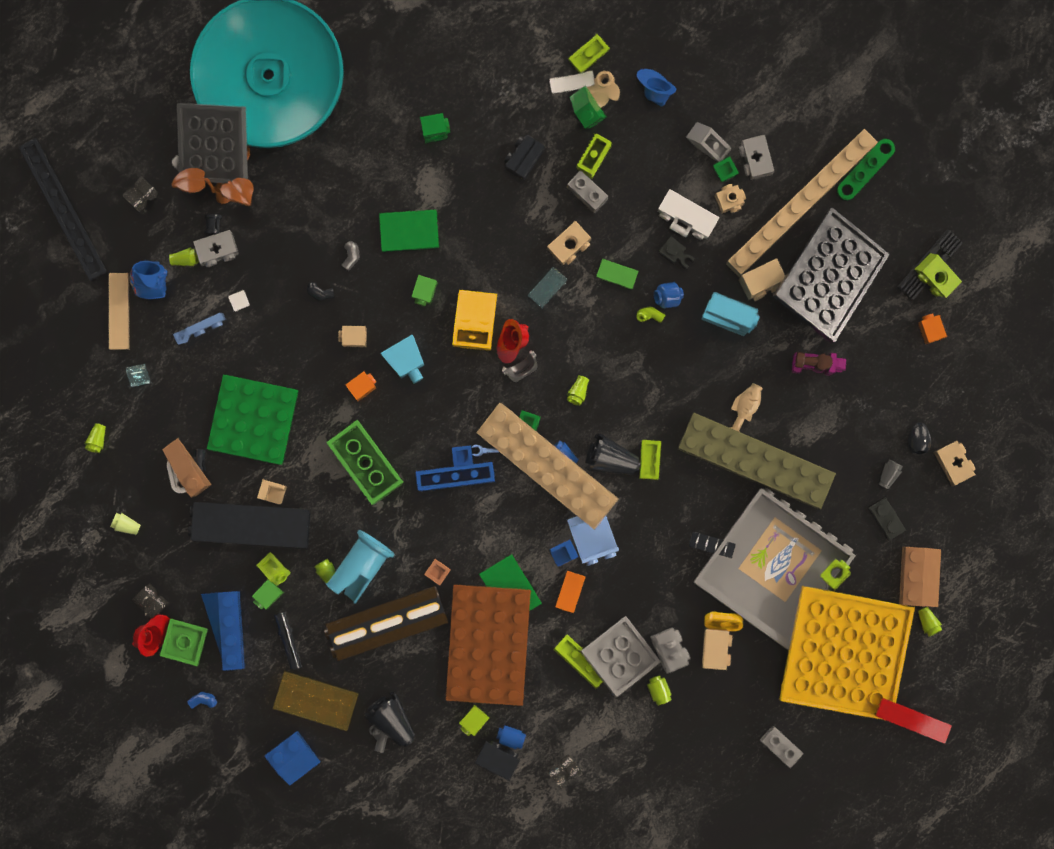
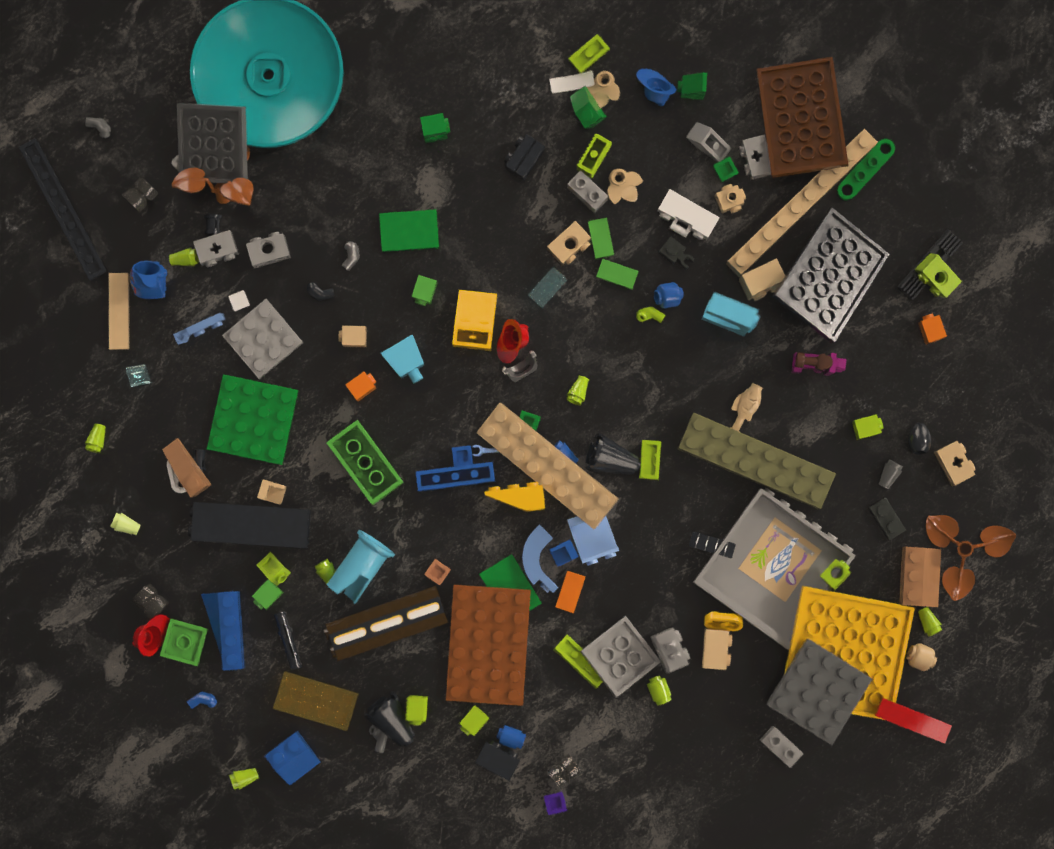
(100, 124): none -> dark grey arm
(243, 778): none -> lime cone
(262, 339): none -> light grey plate
(279, 252): none -> light grey brick
(416, 709): none -> lime brick
(524, 498): none -> yellow slope
(535, 543): none -> medium blue arch
(555, 803): none -> dark purple tile
(601, 238): none -> bright green tile
(624, 189): none -> tan plate
(693, 86): none -> green slope
(802, 117): none -> reddish brown plate
(819, 691): none -> dark grey plate
(867, 426): none -> lime brick
(921, 657): none -> tan head
(943, 529): none -> dark orange plant

